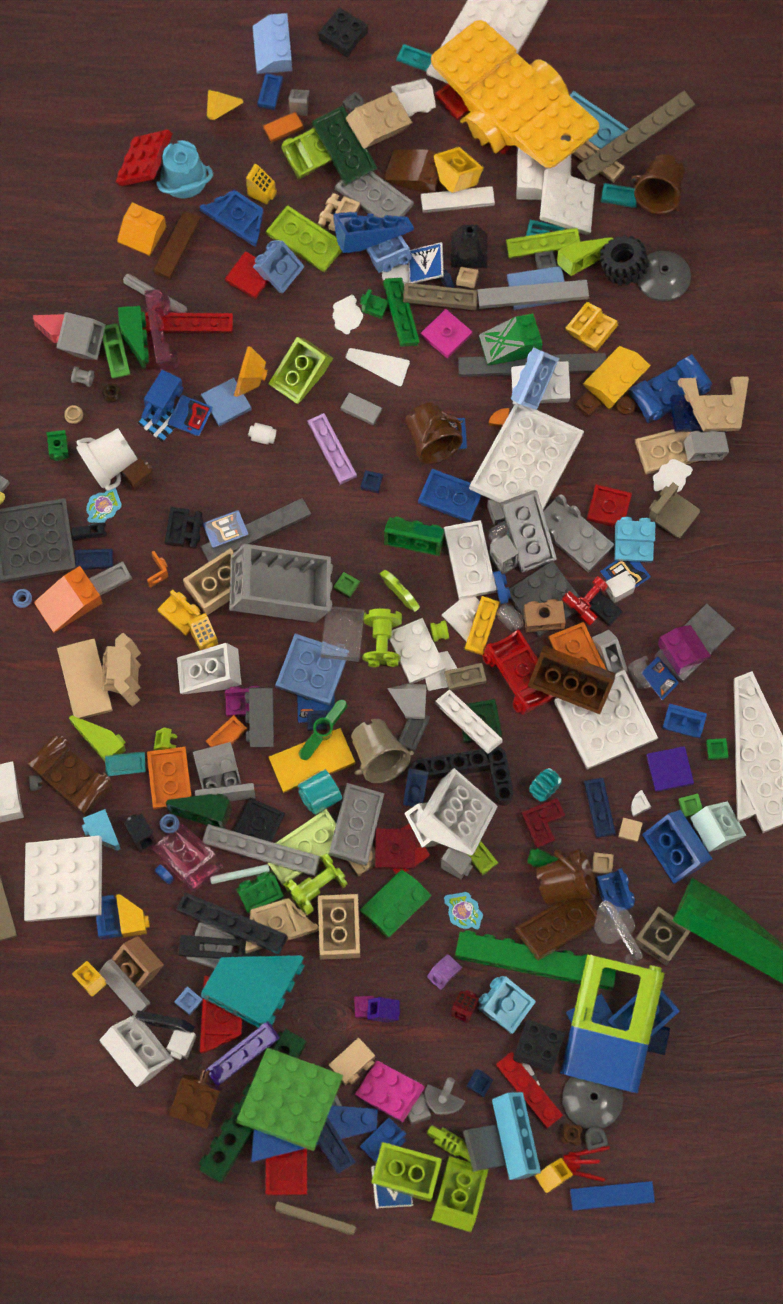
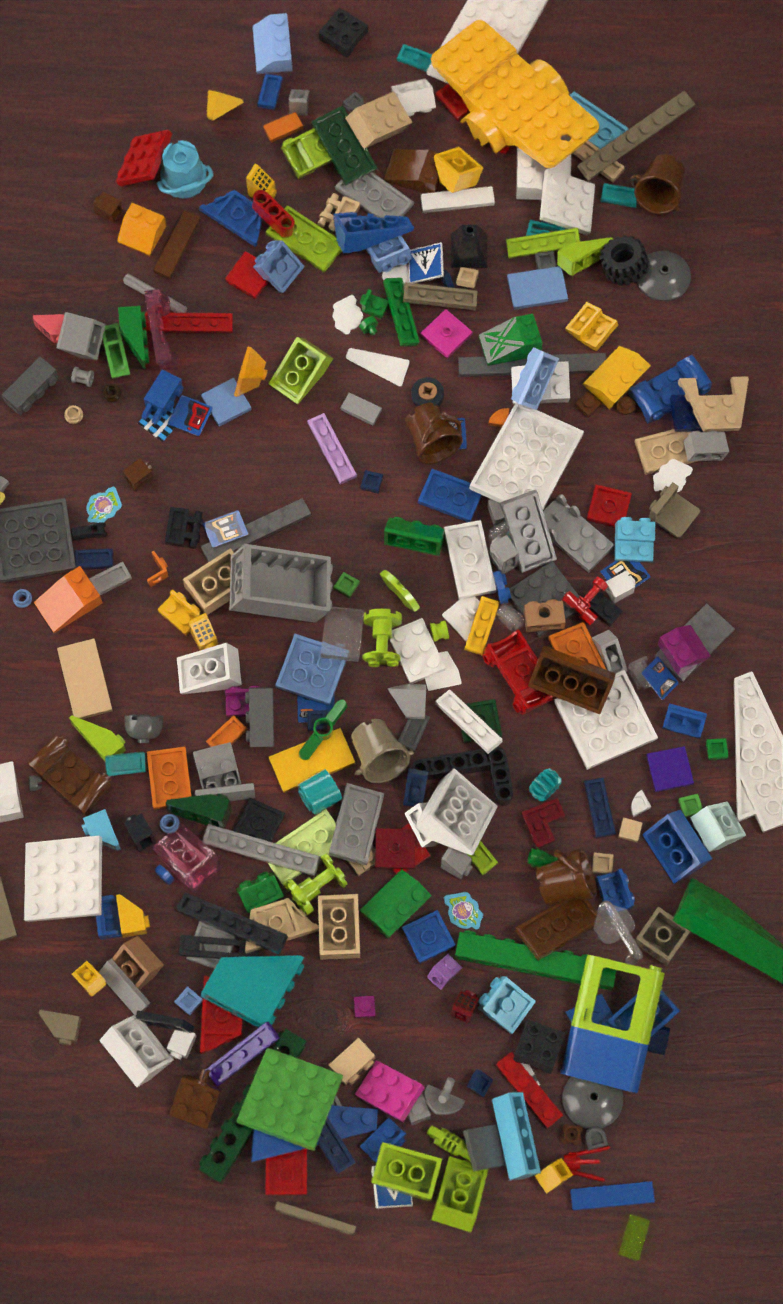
(30, 386): none -> dark grey brick
(59, 438): green brick -> none
(63, 1026): none -> dark tan slope
(106, 457): white piece -> none
(107, 206): none -> reddish brown brick
(122, 669): tan slope -> none
(143, 726): none -> dark grey cylinder
(162, 739): lime tile -> none
(239, 874): light aqua bar -> none
(262, 433): white brick -> none
(275, 221): none -> red beam
(368, 325): none -> green tile
(383, 1009): dark purple brick -> none
(419, 393): none -> black wheel
(428, 936): none -> blue plate
(465, 676): dark tan plate -> none
(533, 294): light grey tile -> none
(634, 1237): none -> clear neon green plate

